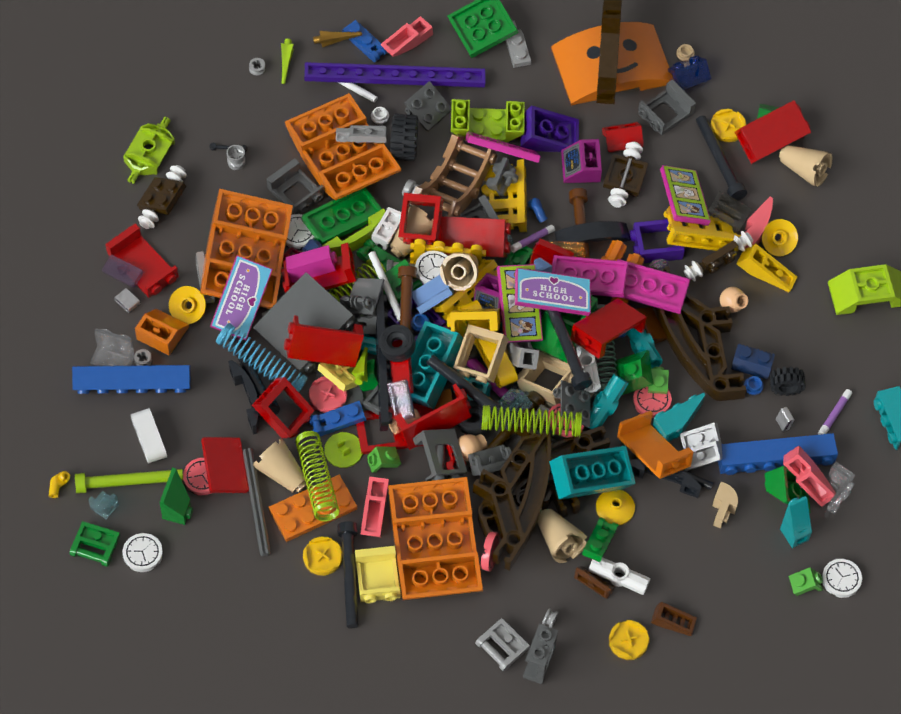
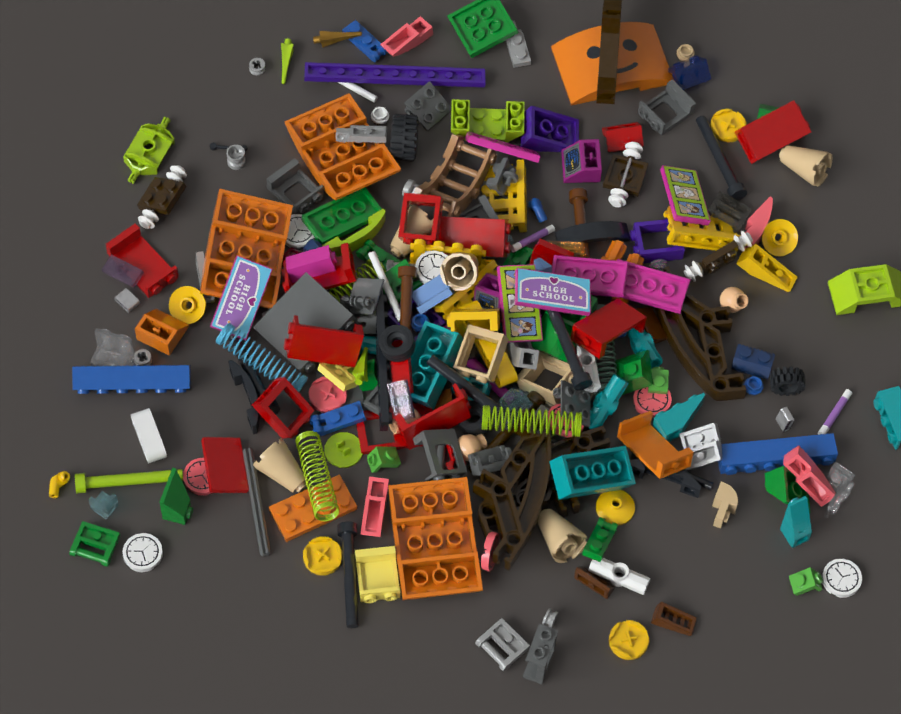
(386, 227): white hinge -> none

